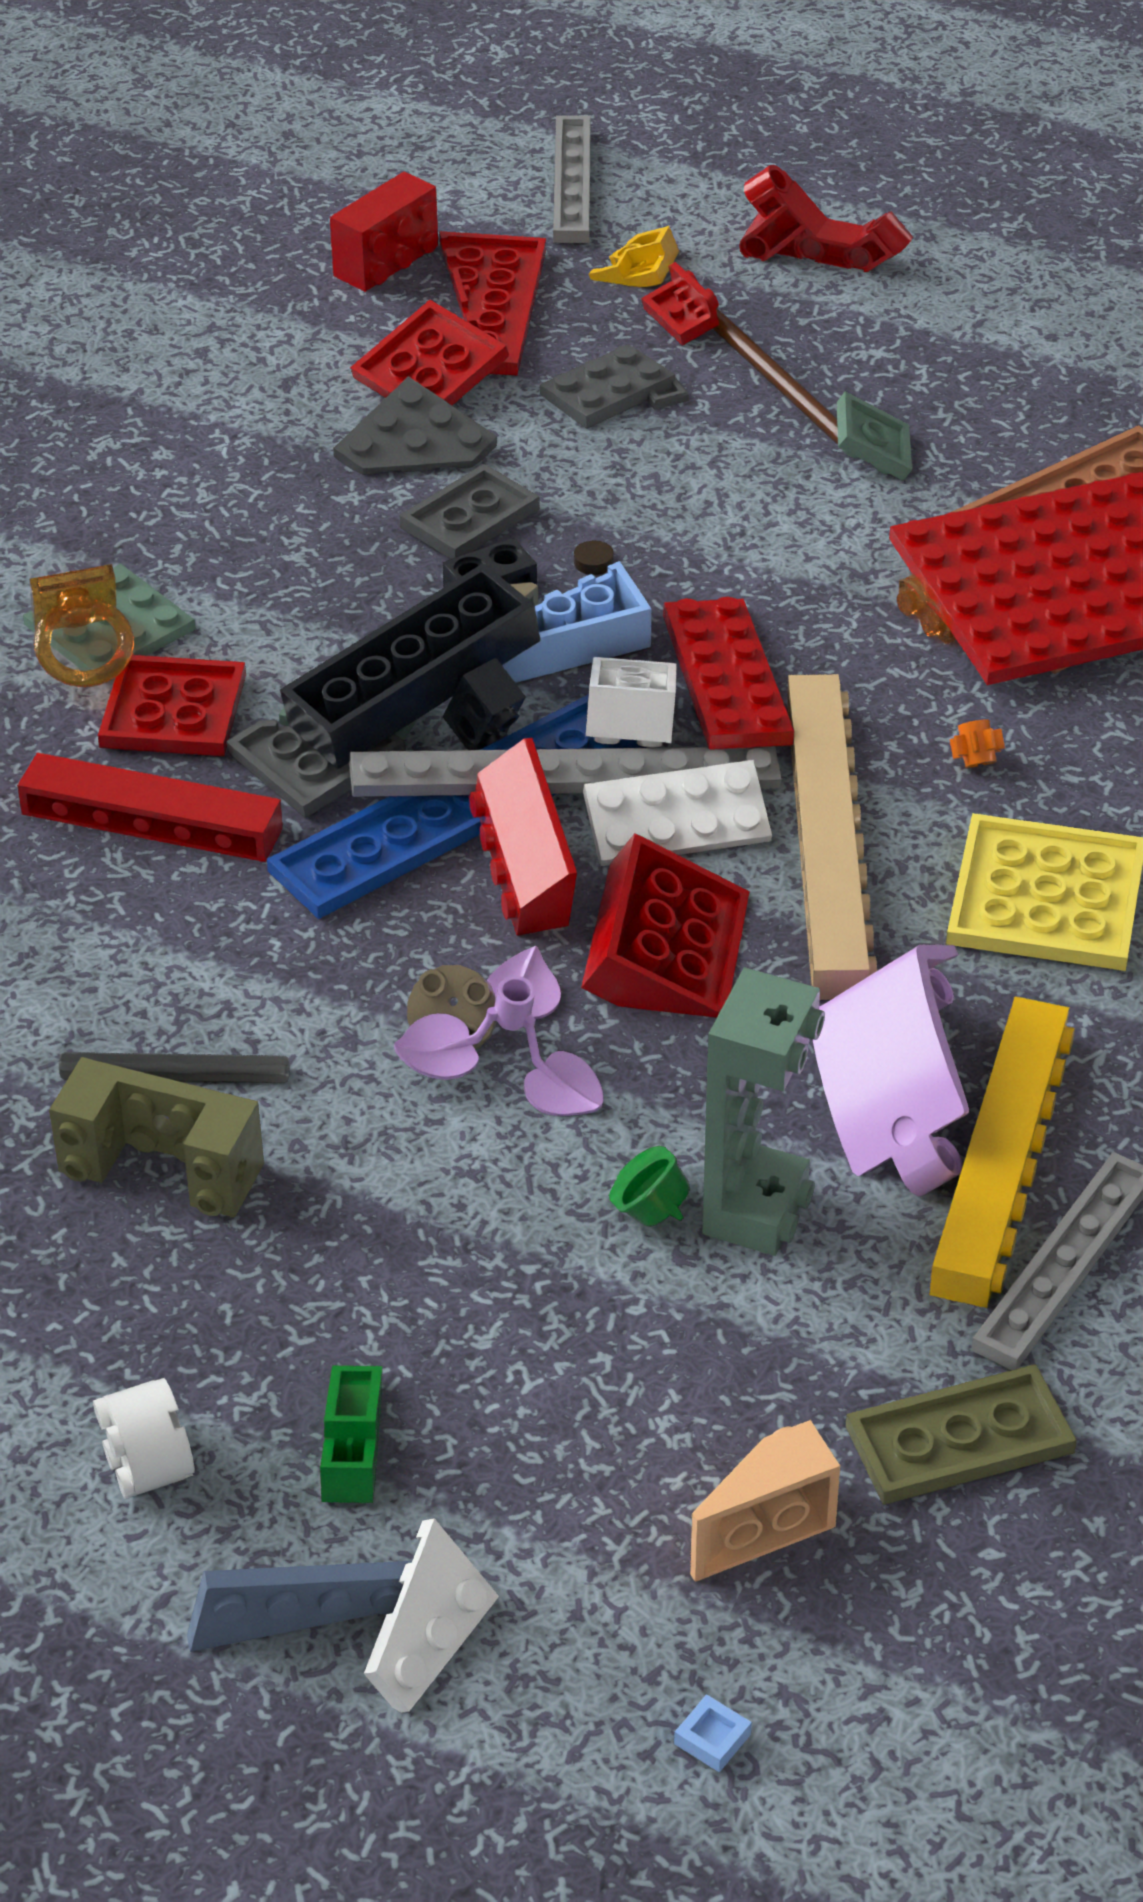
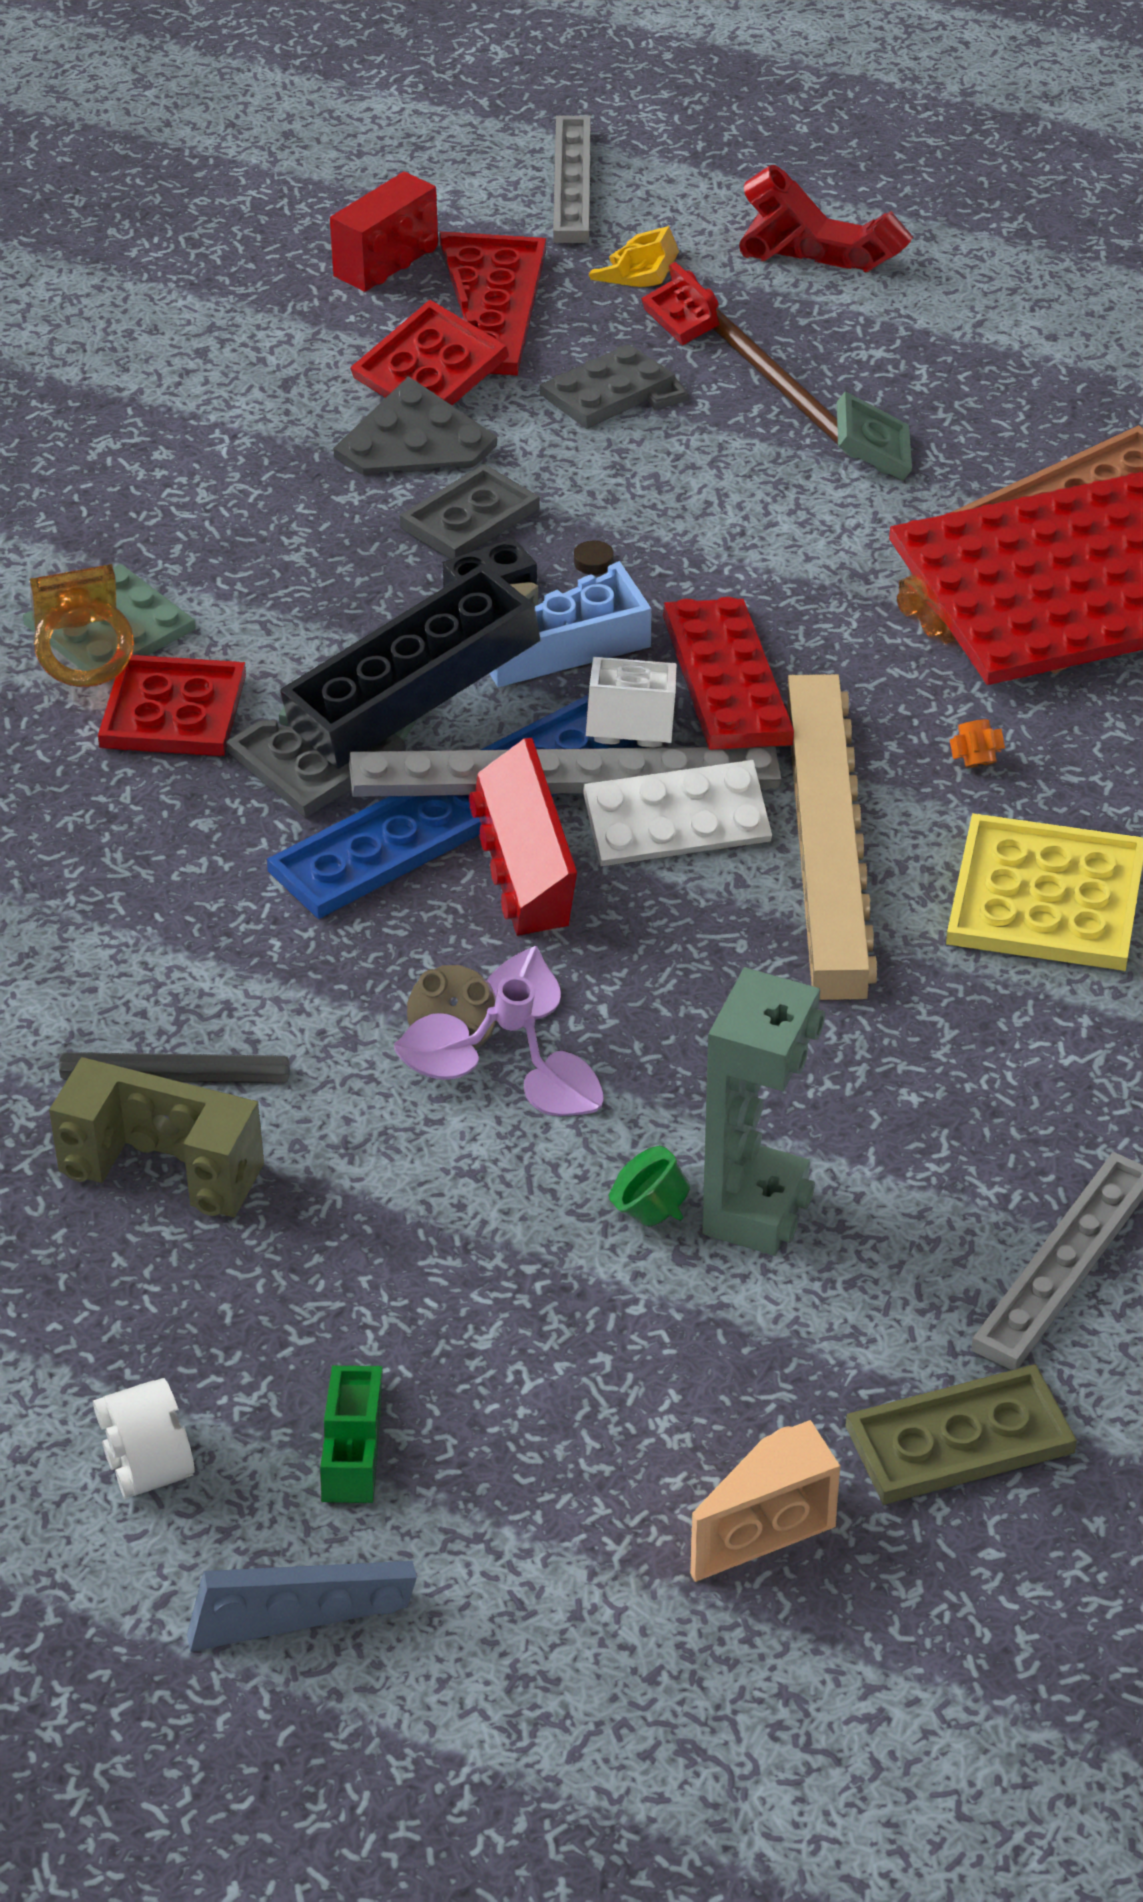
(151, 807): red brick -> none
(432, 1618): white wing -> none
(484, 706): black brick -> none
(665, 933): red slope -> none
(712, 1733): light blue plate -> none
(894, 1071): lavender panel -> none
(1000, 1154): yellow brick -> none

